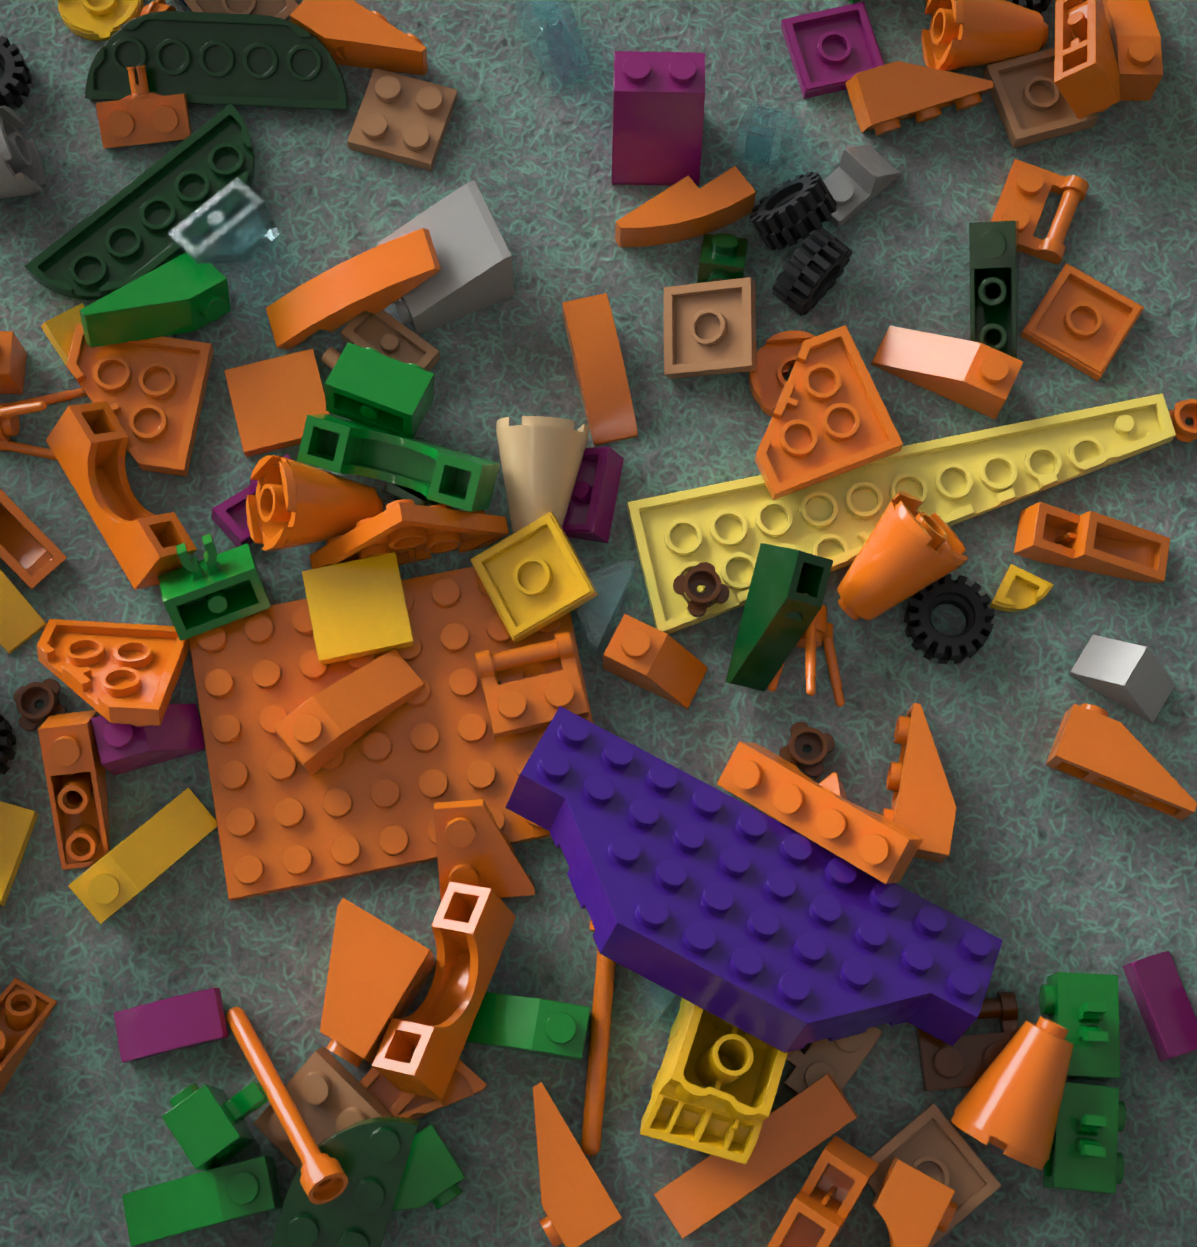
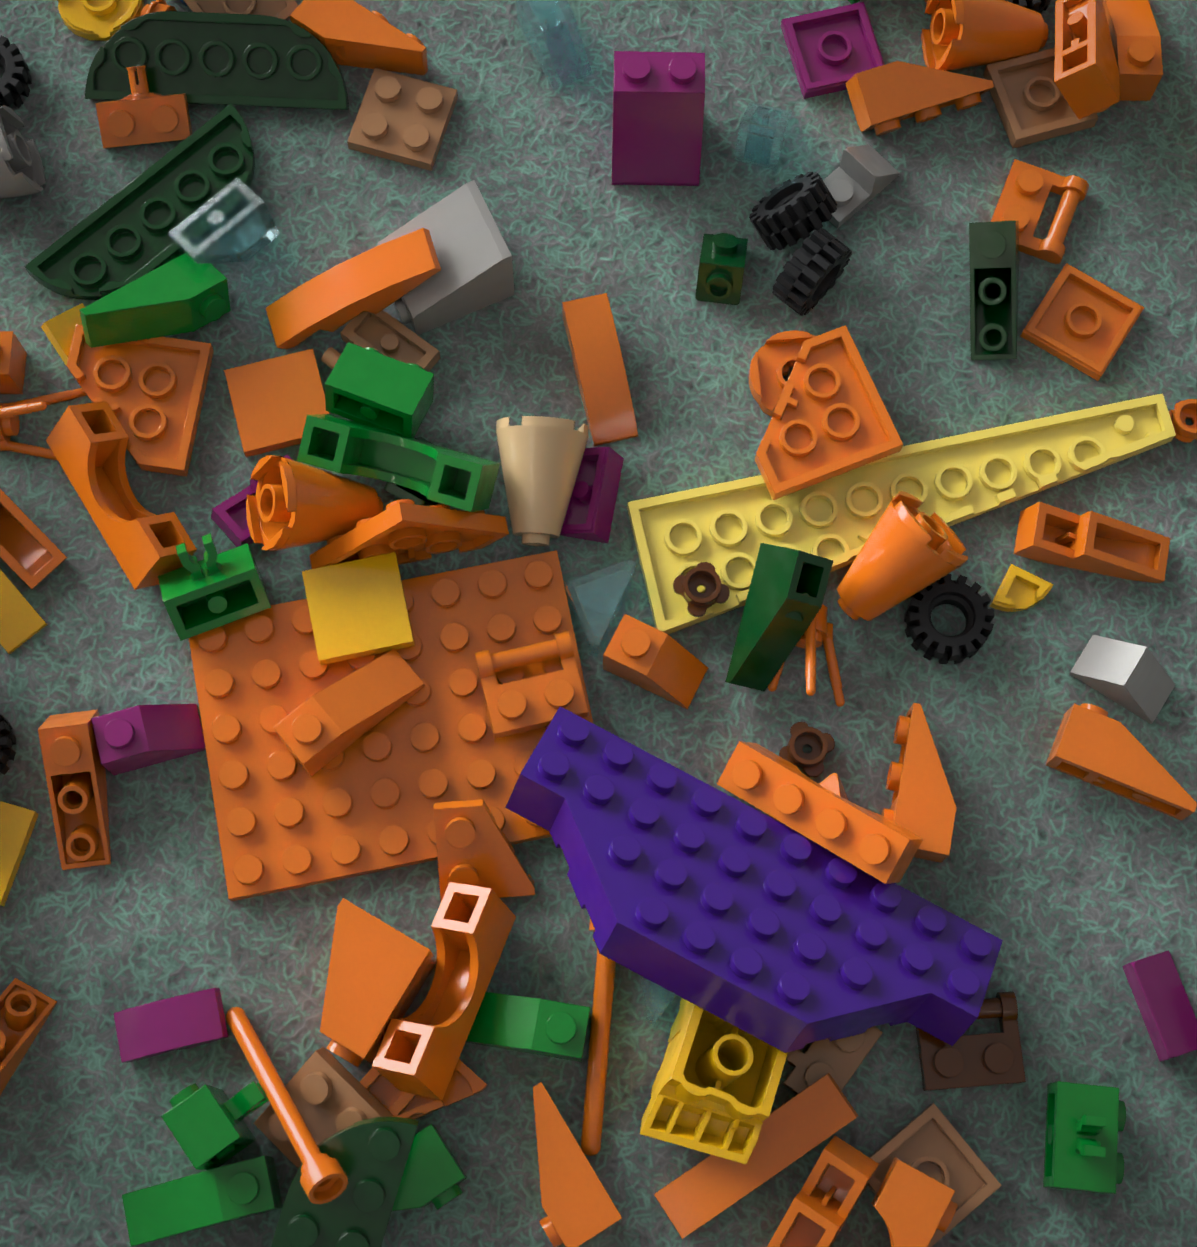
(29, 695): reddish brown plate -> none
(116, 667): orange plate -> none
(143, 855): yellow slope -> none
(534, 577): yellow tile -> none
(687, 211): orange slope -> none
(710, 328): medium nougat plate -> none
(950, 367): orange slope -> none
(1020, 1094): orange cone -> none
(1090, 1012): green brick -> none

